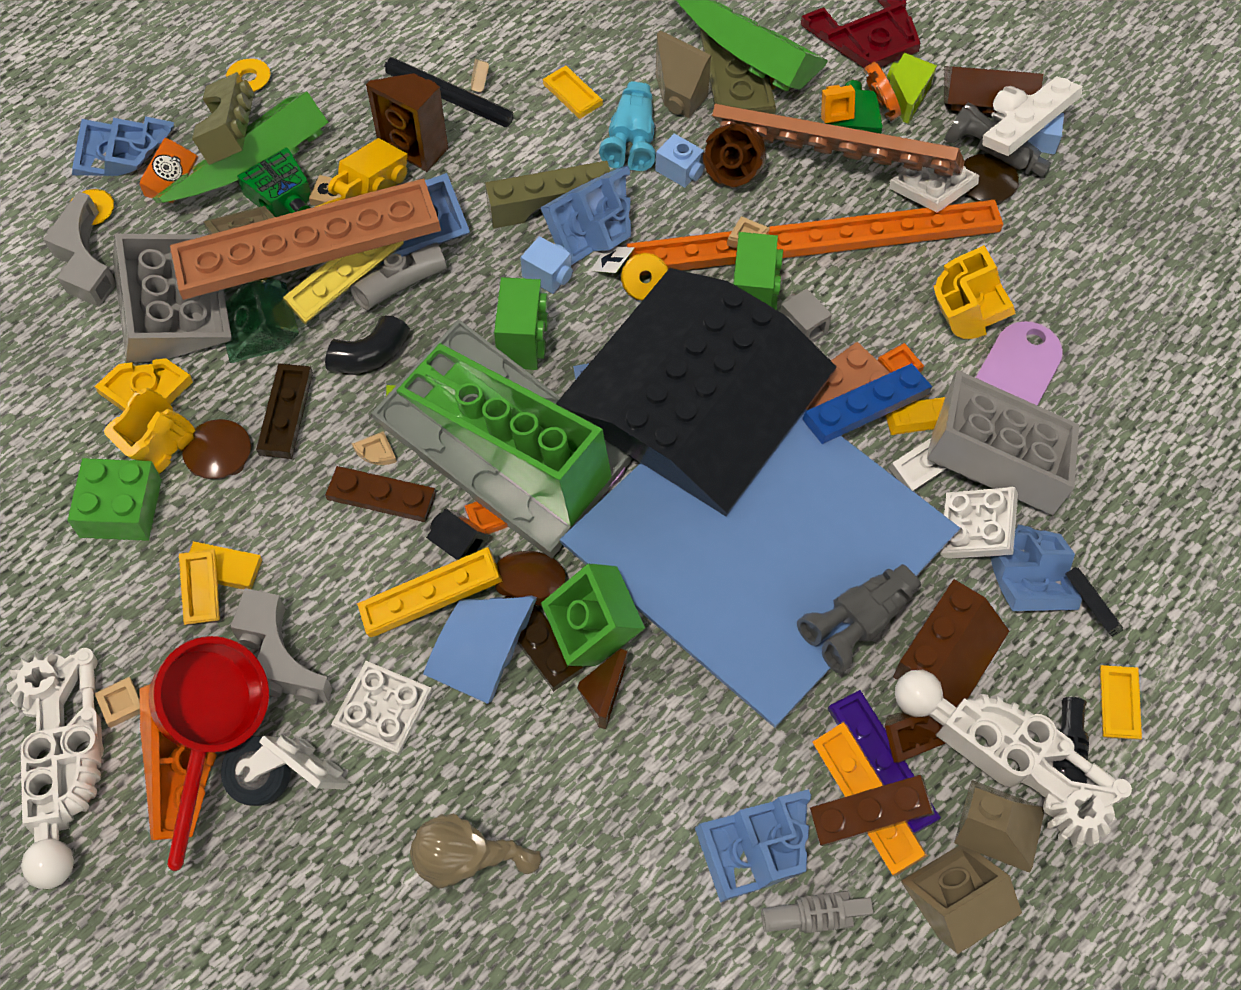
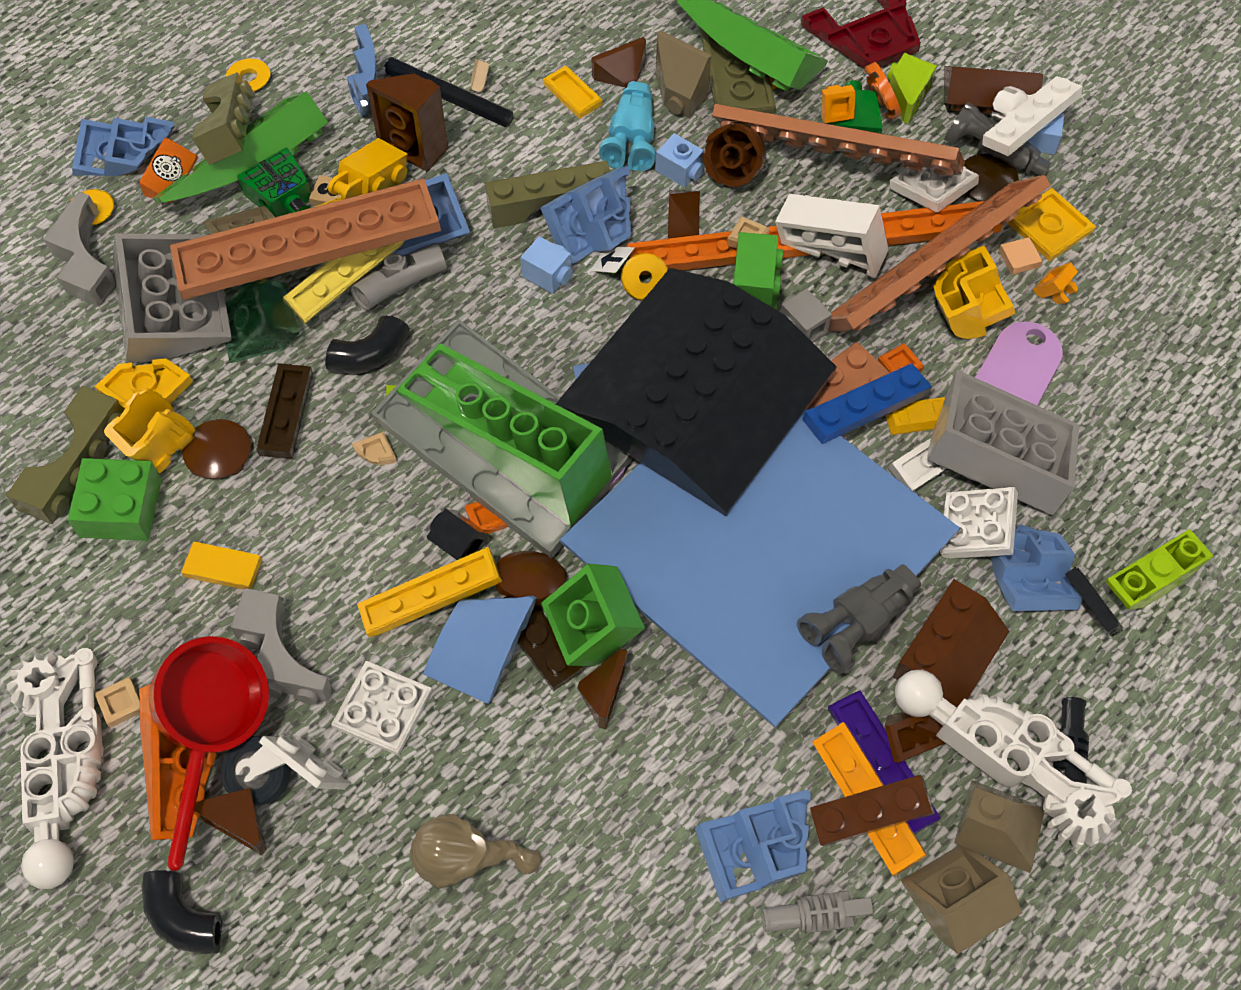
(48, 488): none -> olive arch
(174, 919): none -> black cylinder
(199, 587): yellow tile -> none
(235, 817): none -> reddish brown slope
(366, 69): none -> medium blue slope
(380, 494): reddish brown plate -> none
(521, 321): bright green brick -> none
(620, 64): none -> reddish brown slope
(683, 213): none -> reddish brown slope
(835, 228): none -> white wedge
(931, 257): none -> nougat plate
(1020, 255): none -> light nougat tile
(1052, 224): none -> yellow tile
(1056, 282): none -> light orange tile
(1120, 702): yellow tile -> none
(1159, 571): none -> lime slope

